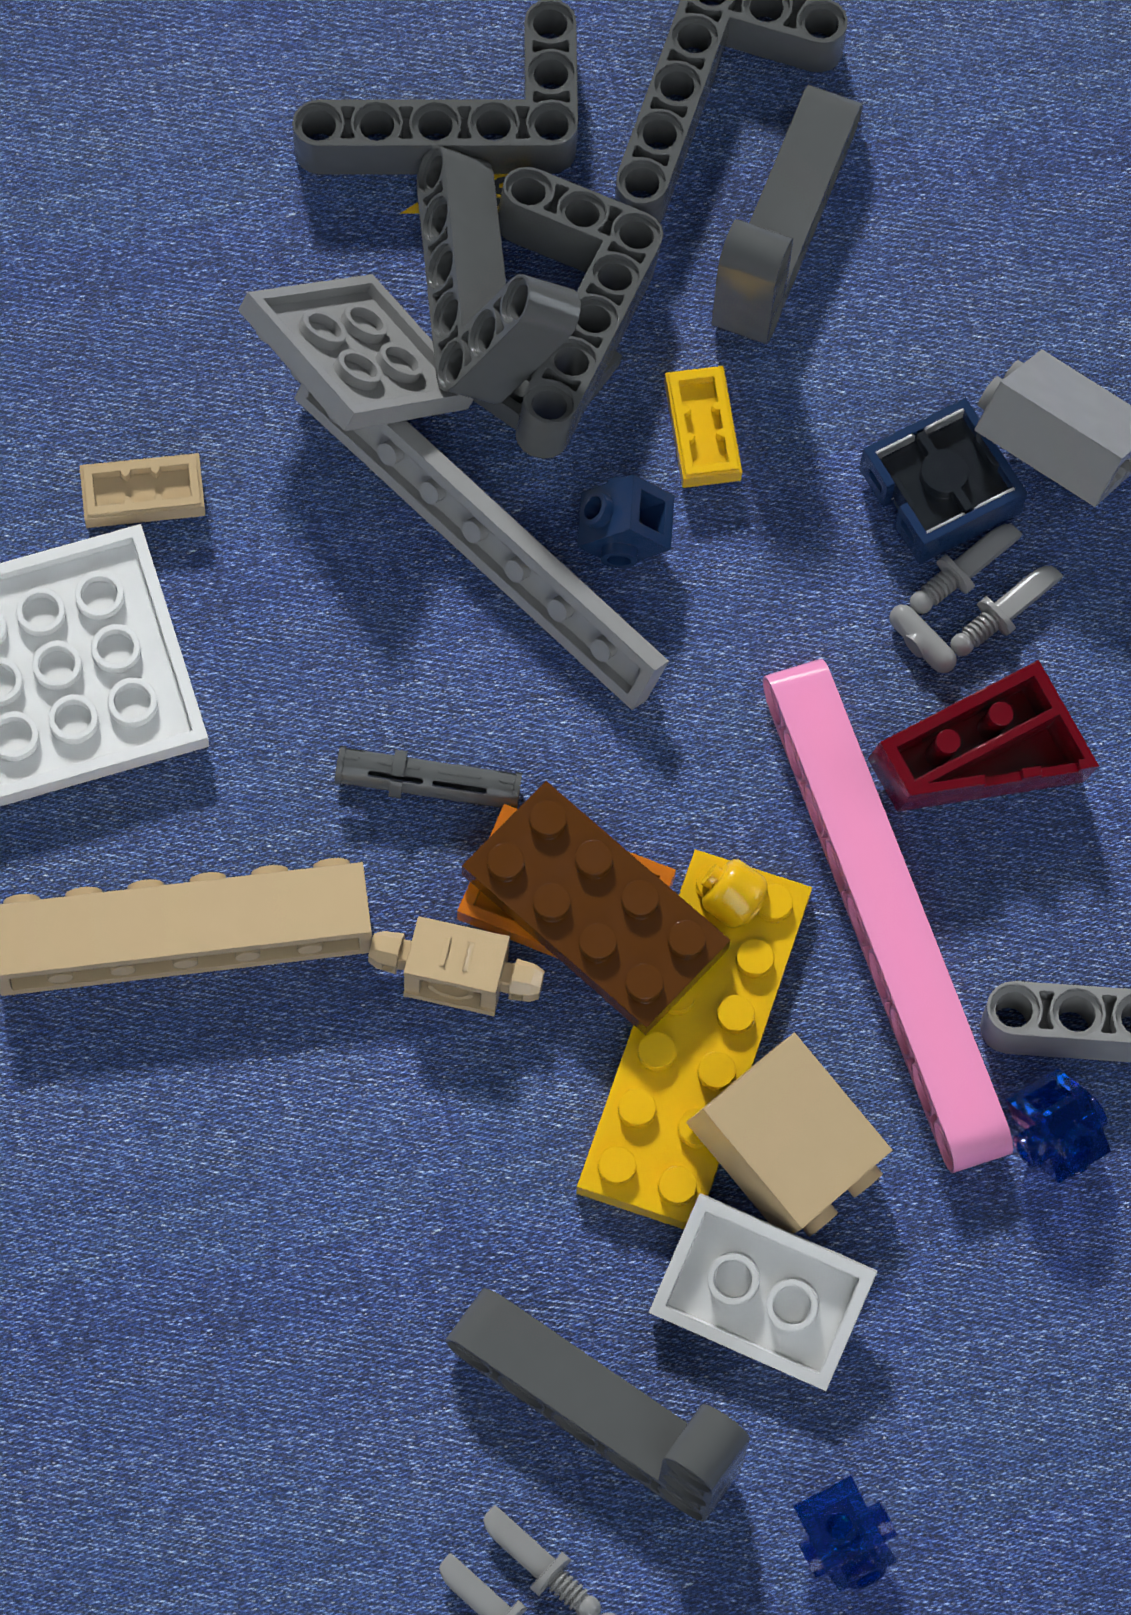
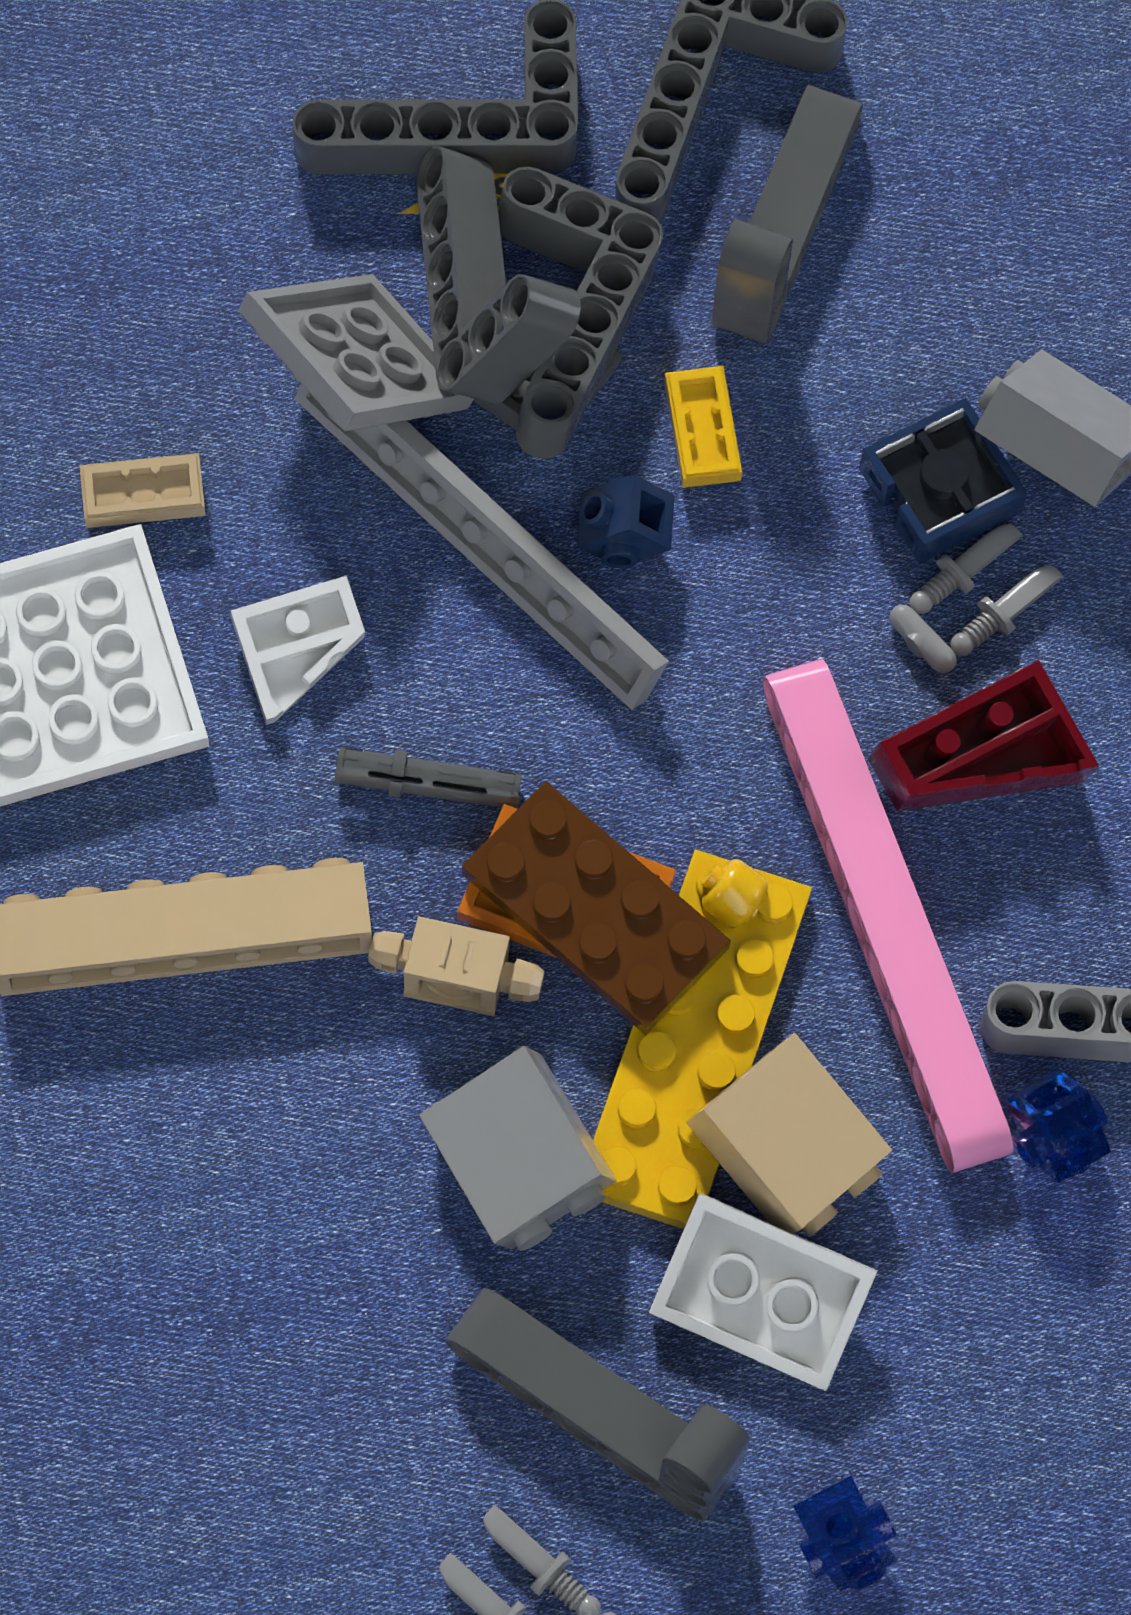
(296, 641): none -> white wing
(518, 1150): none -> light grey brick

